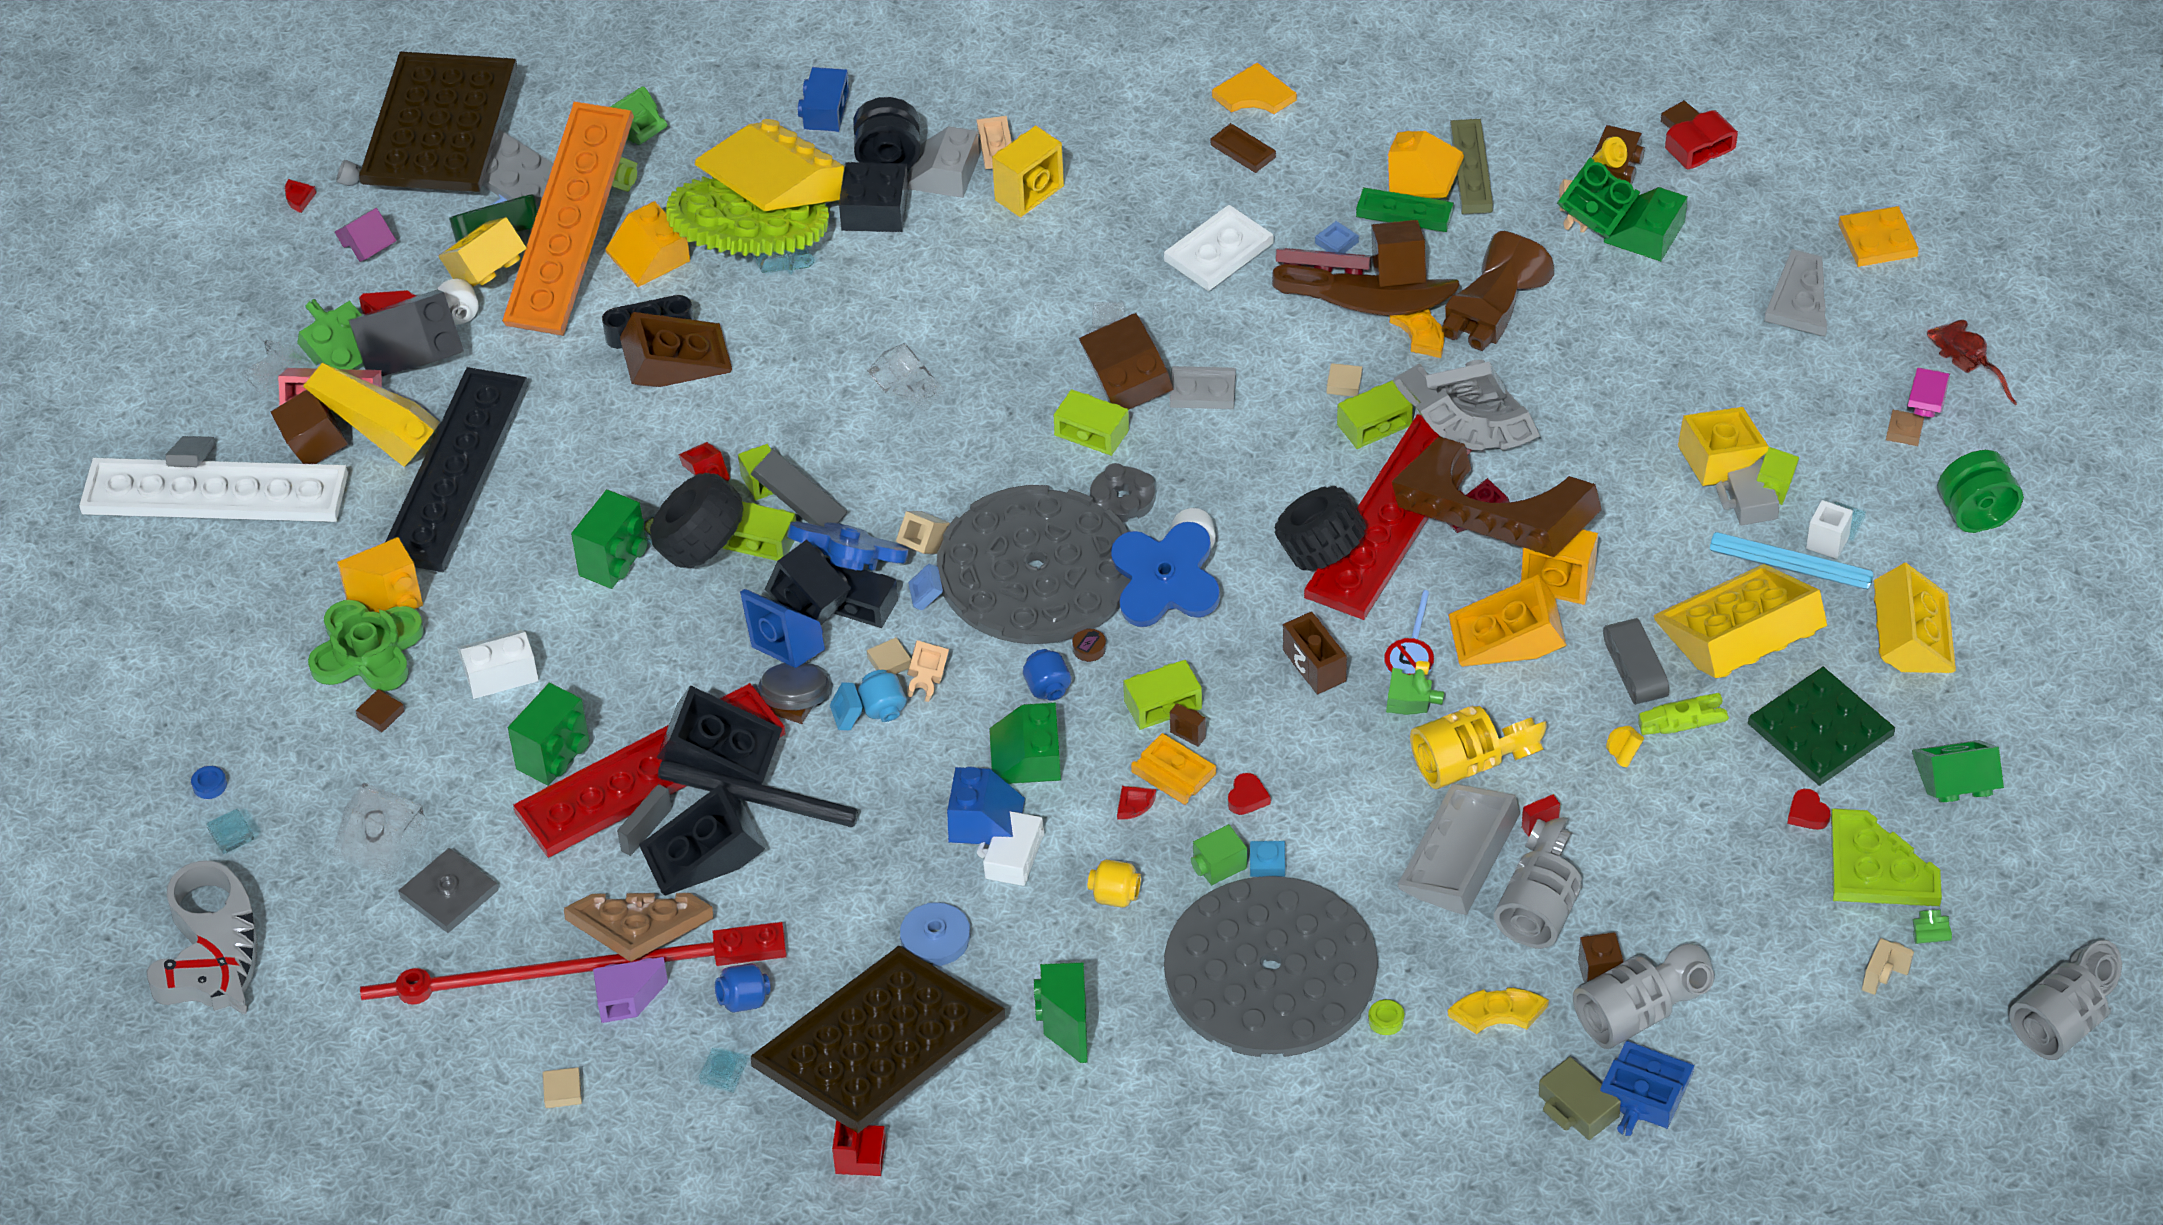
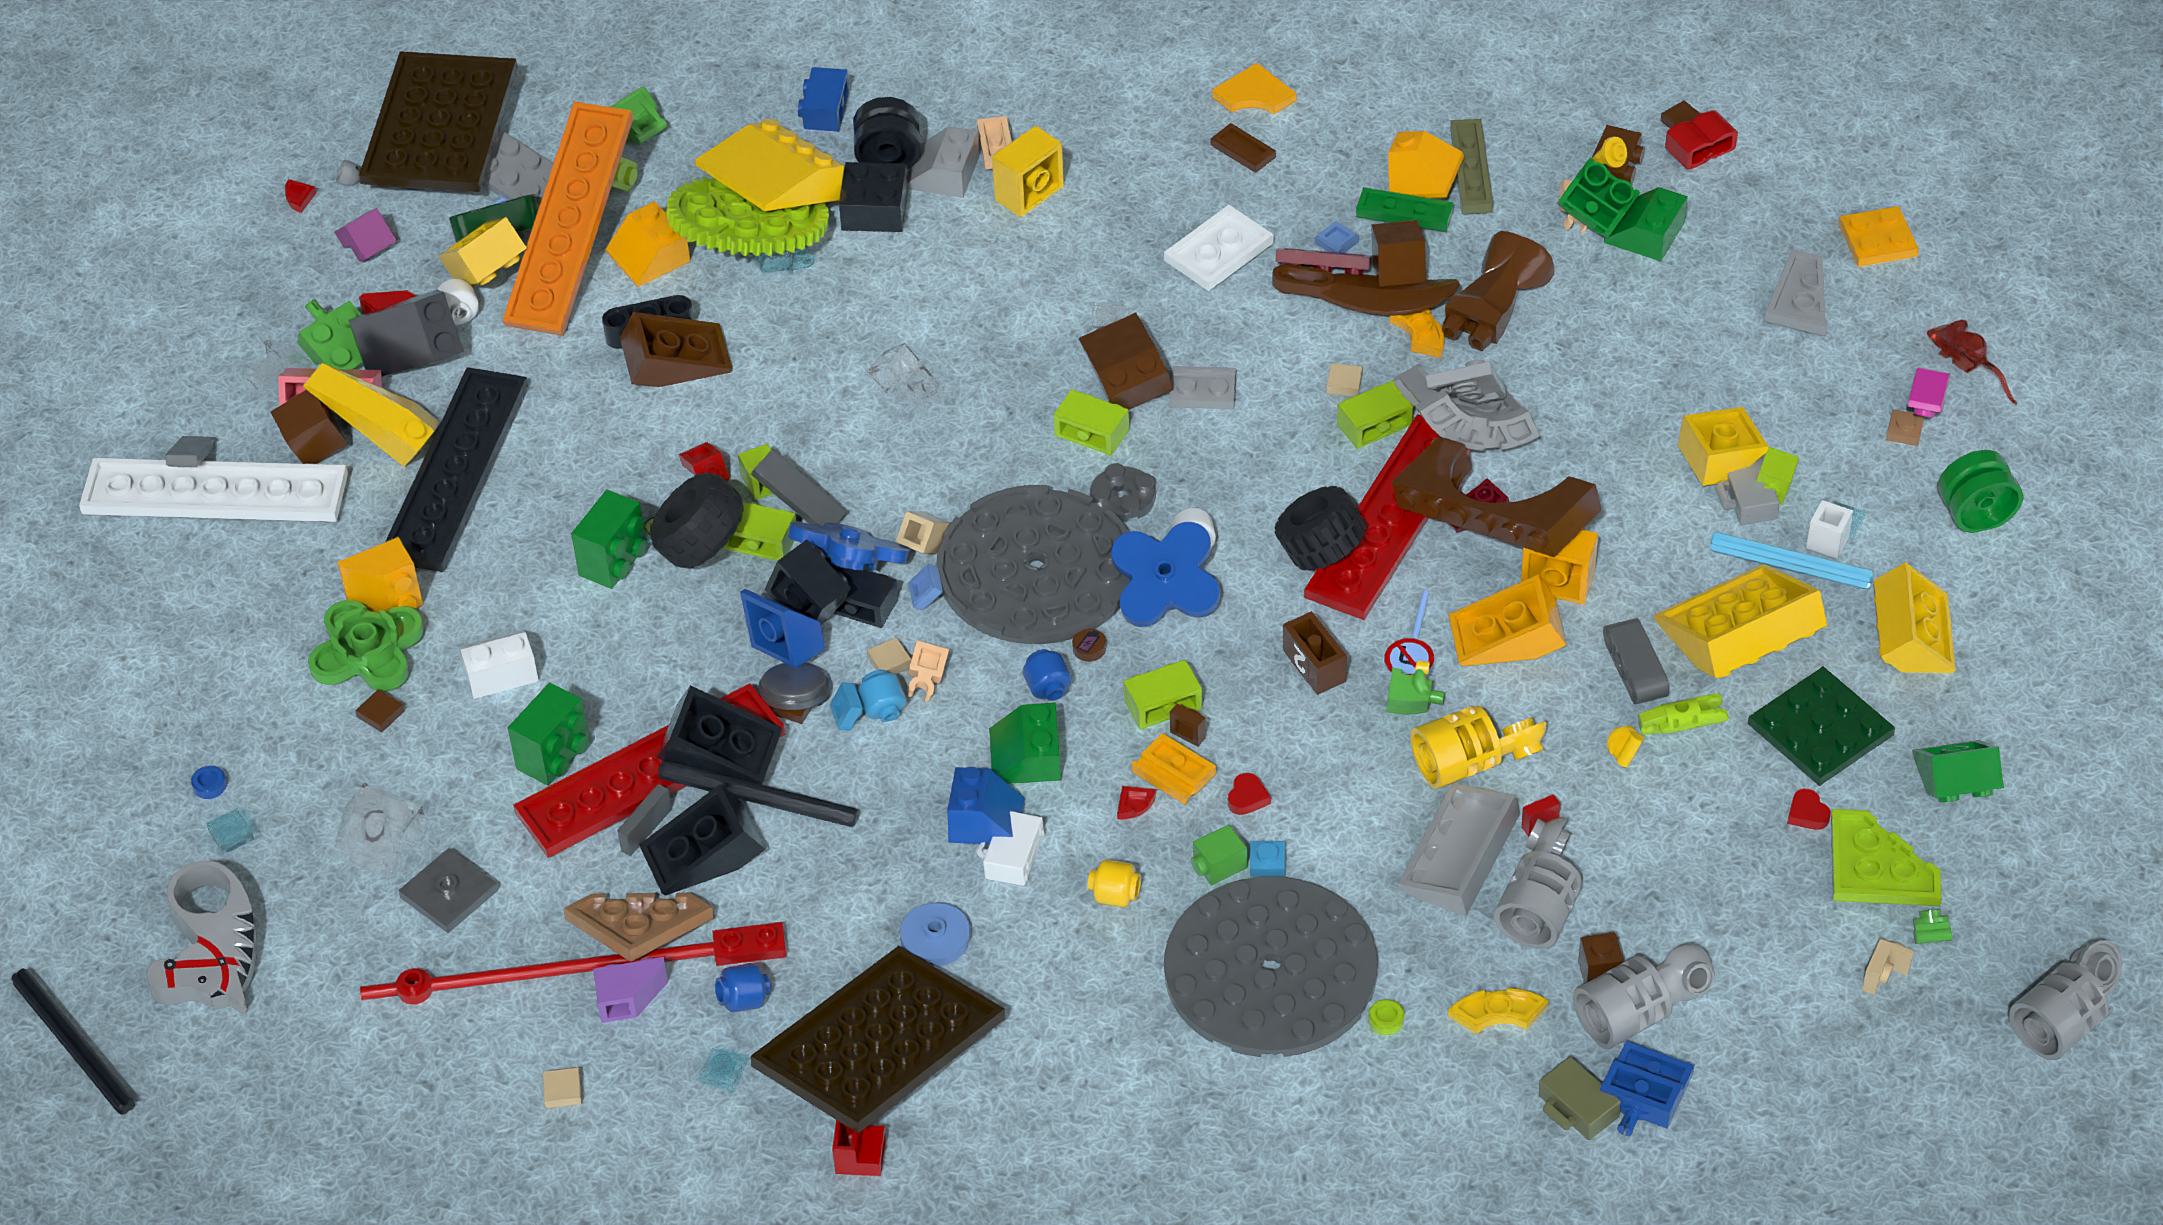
(73, 1041): none -> black axle
(1062, 1007): green slope -> none

